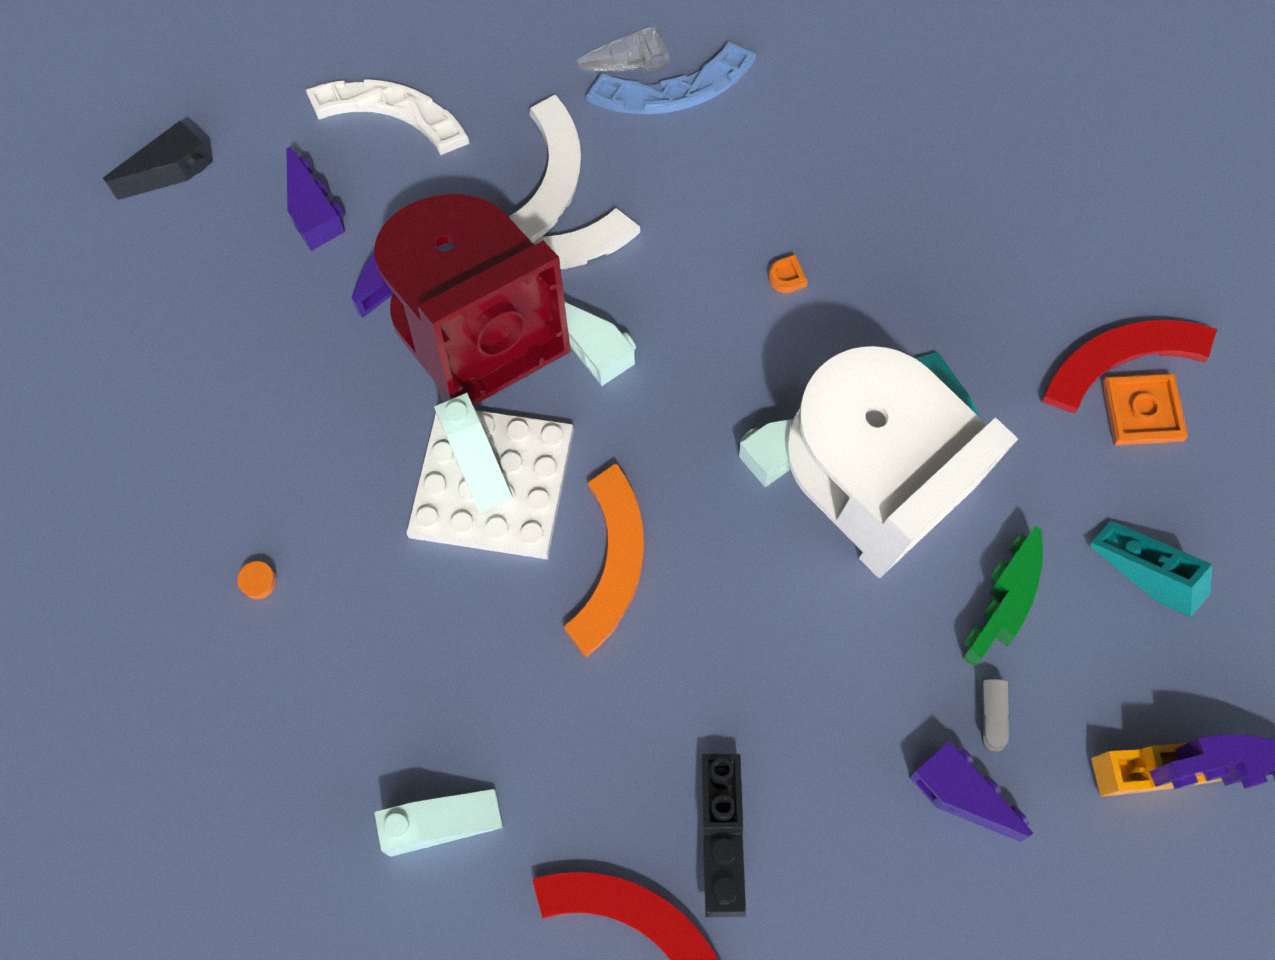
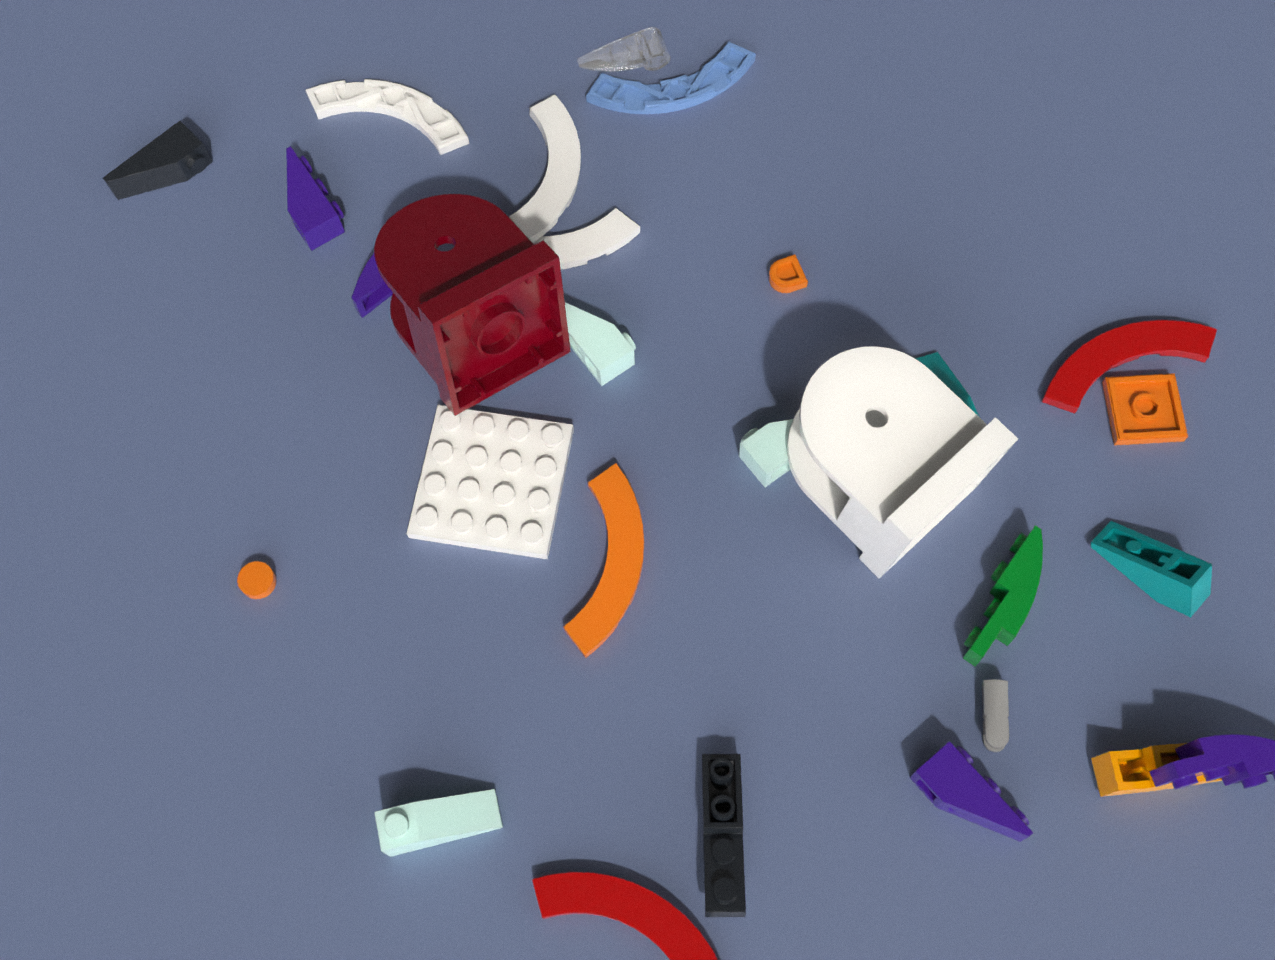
(473, 452): light aqua slope -> none

